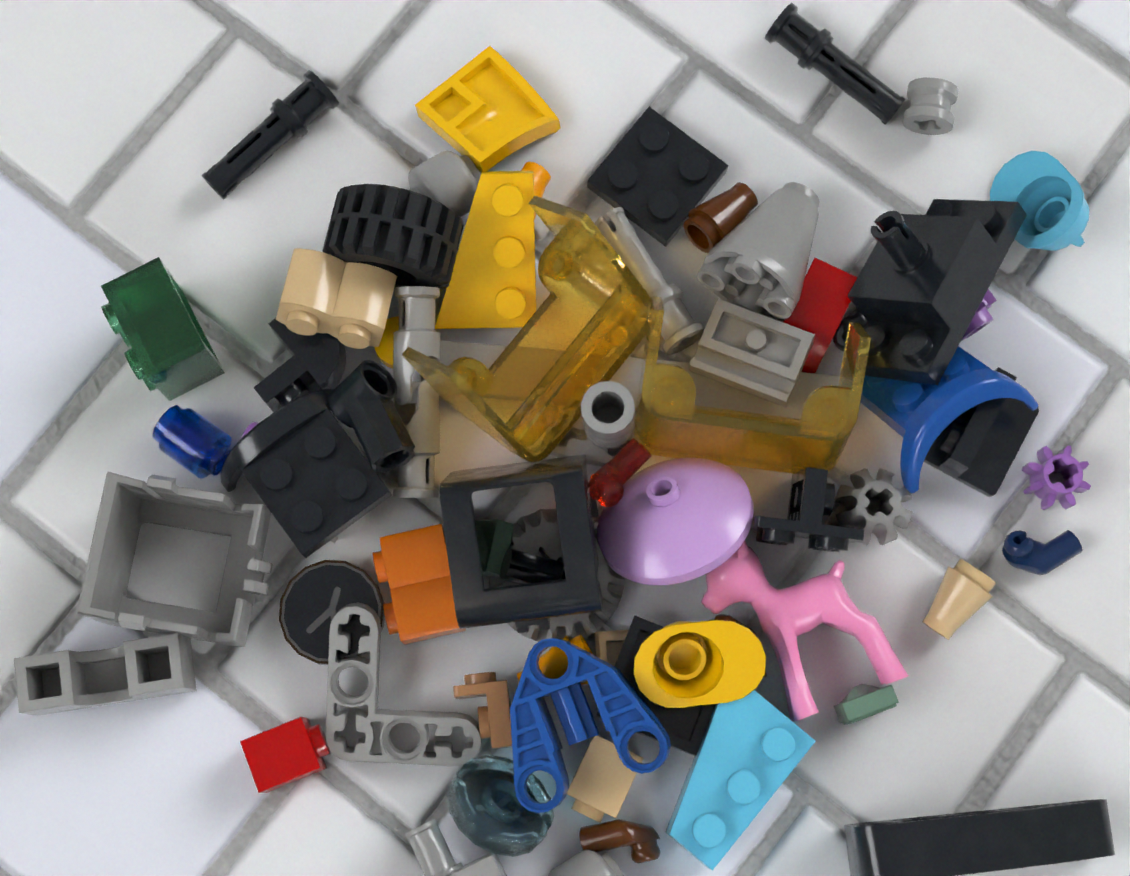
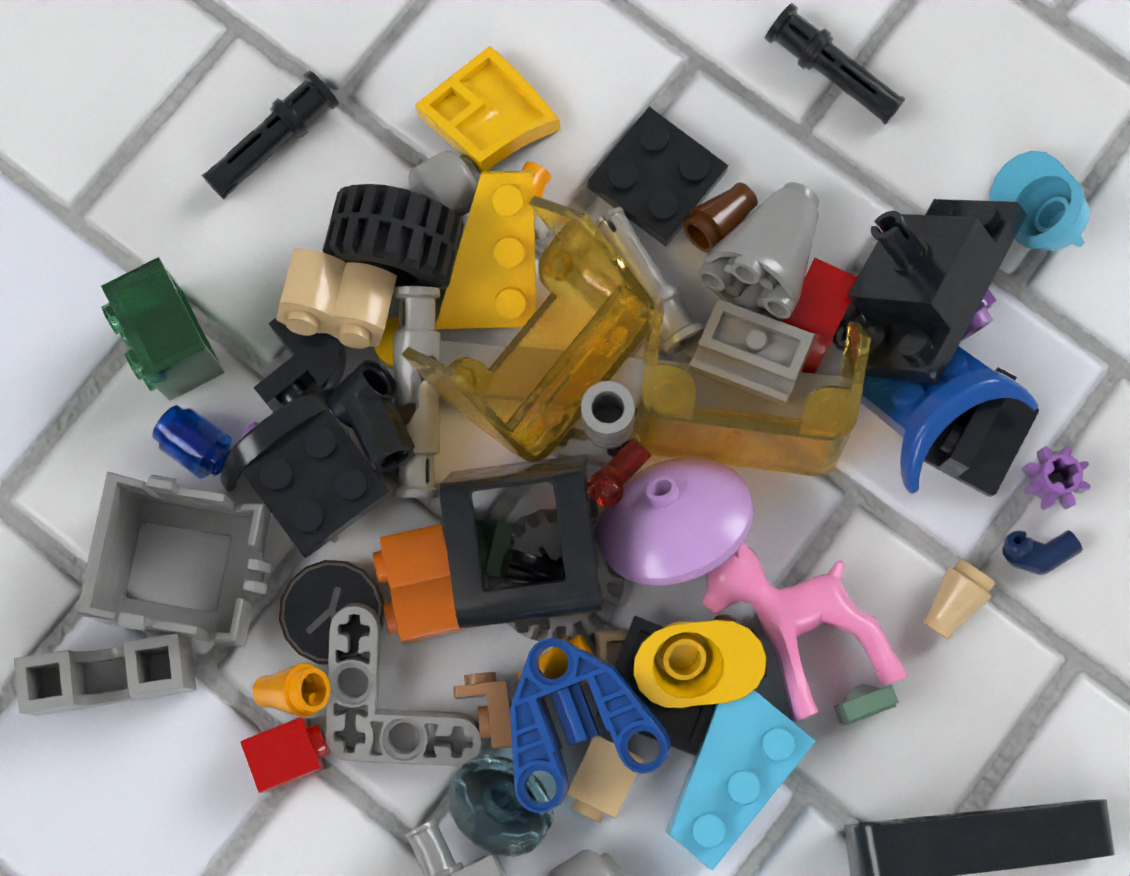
(296, 690): none -> light orange cone
(621, 834): reddish brown arm -> none
(808, 503): black bracket -> none
(888, 514): light grey piece -> none
(930, 106): light grey wheel -> none

